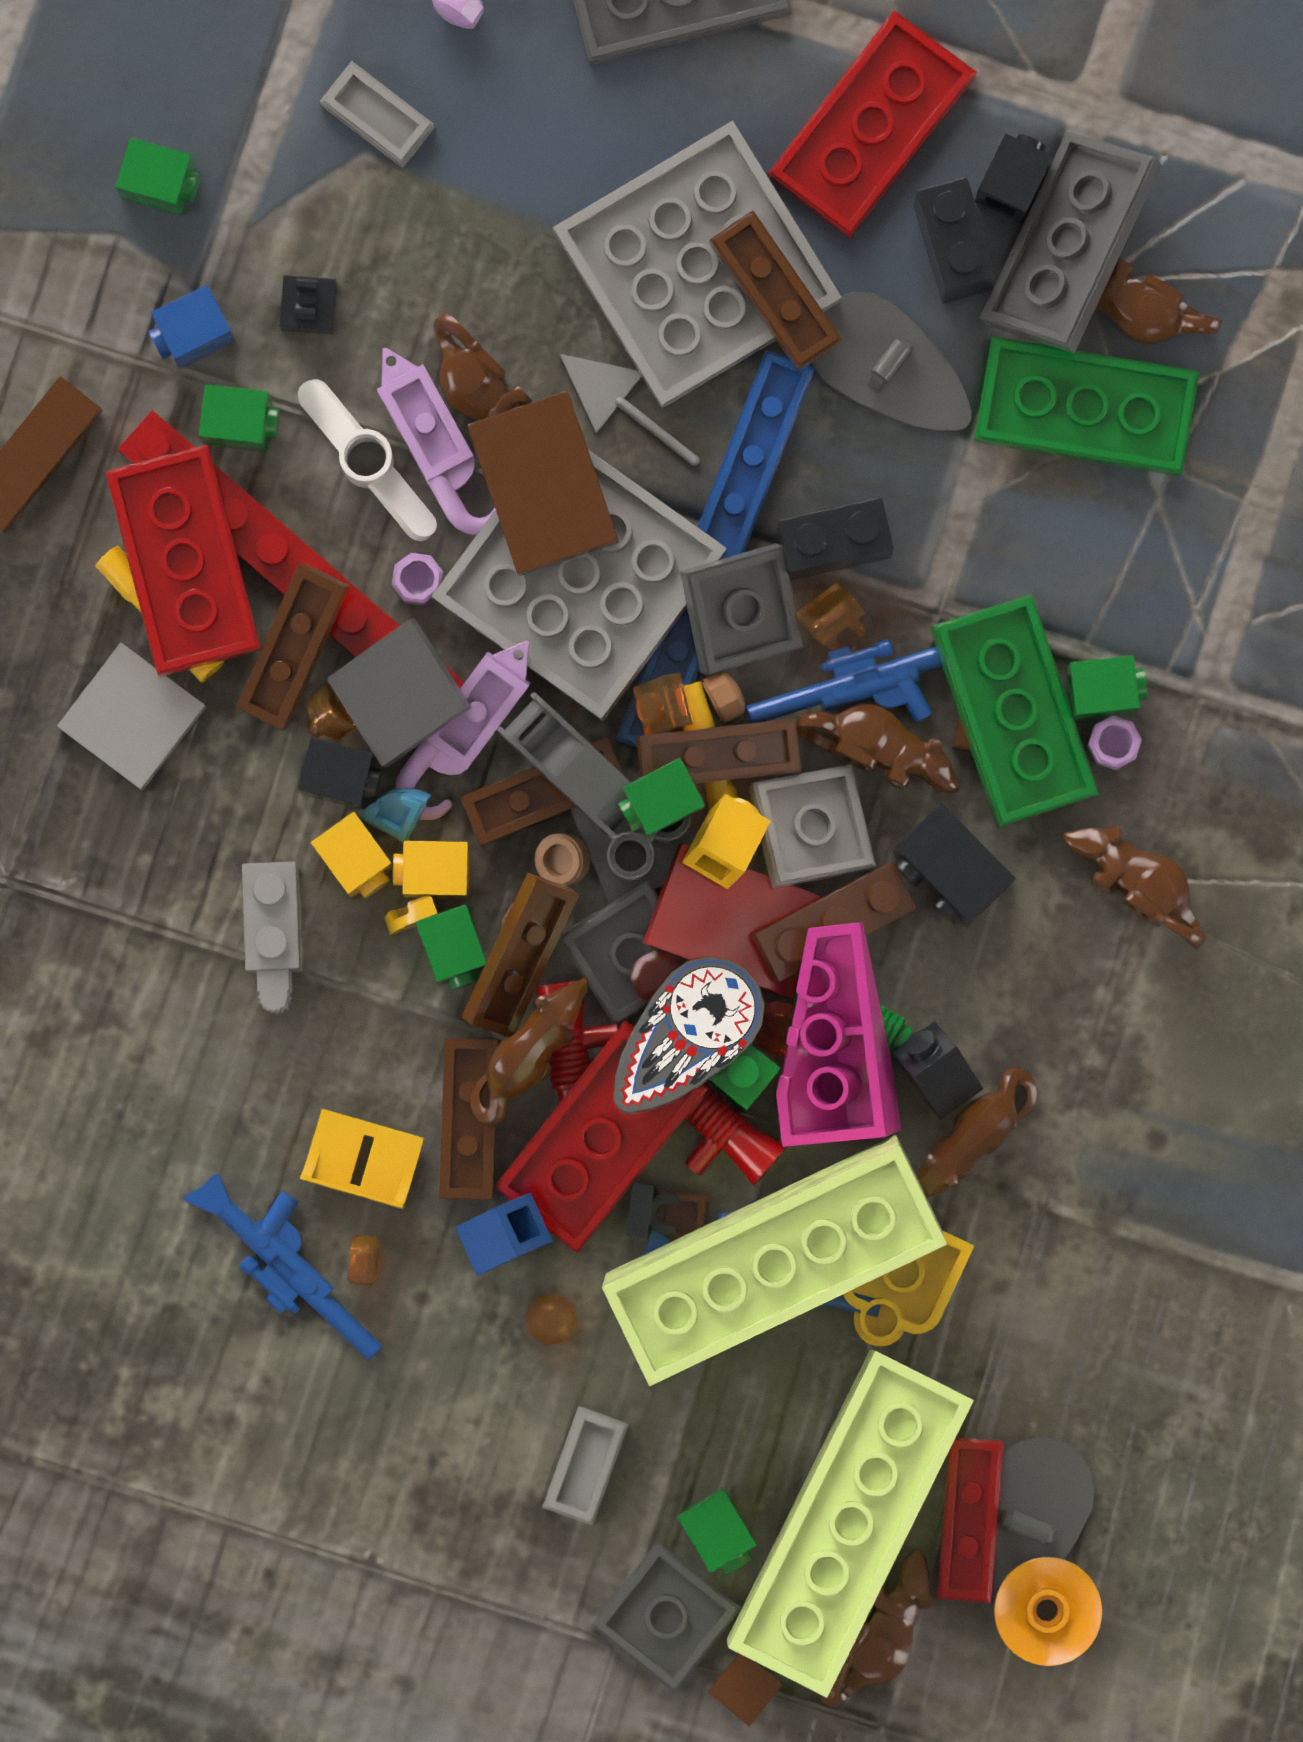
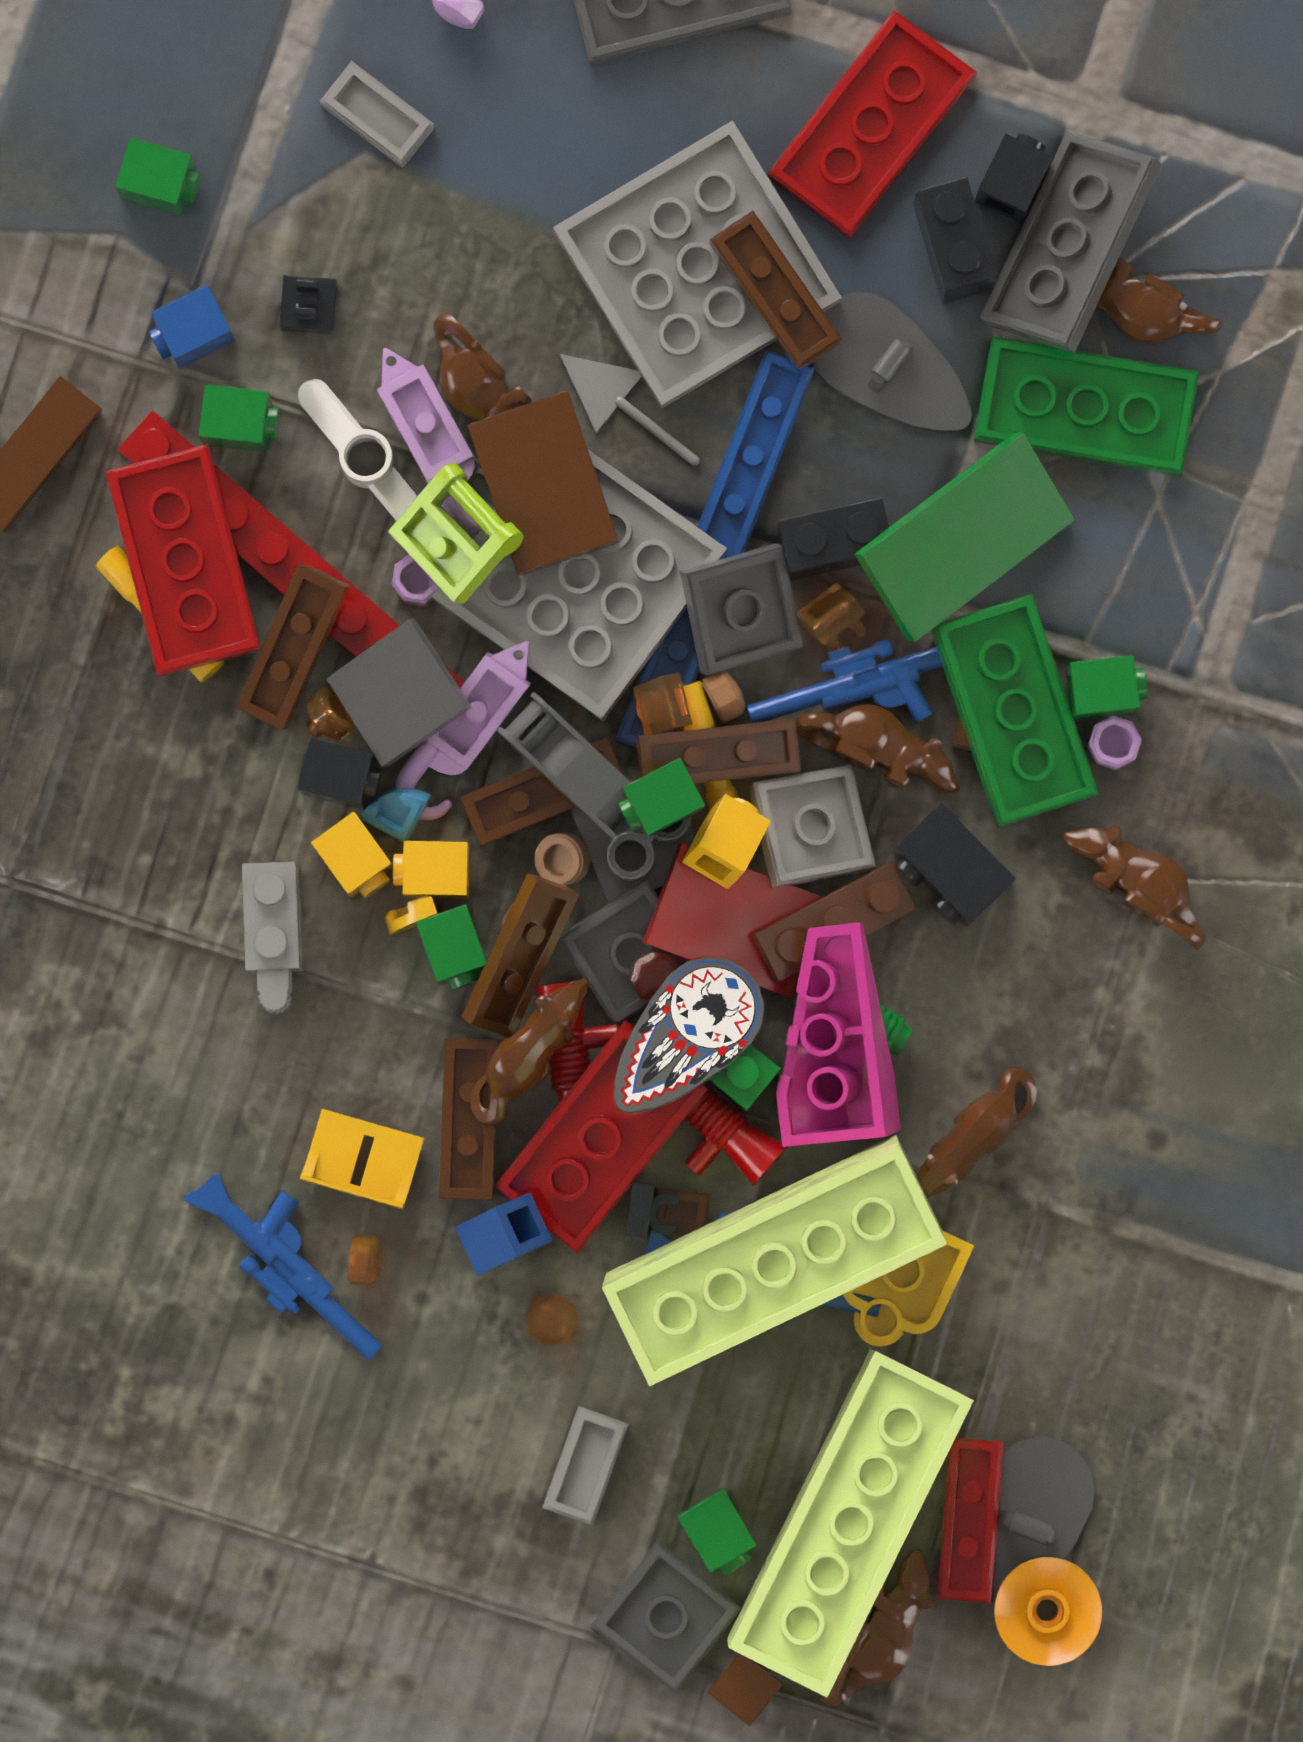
(131, 716): light grey tile -> none
(443, 545): none -> lime plate
(775, 1025): clear red tile -> none
(937, 1070): black brick -> none
(964, 537): none -> green tile

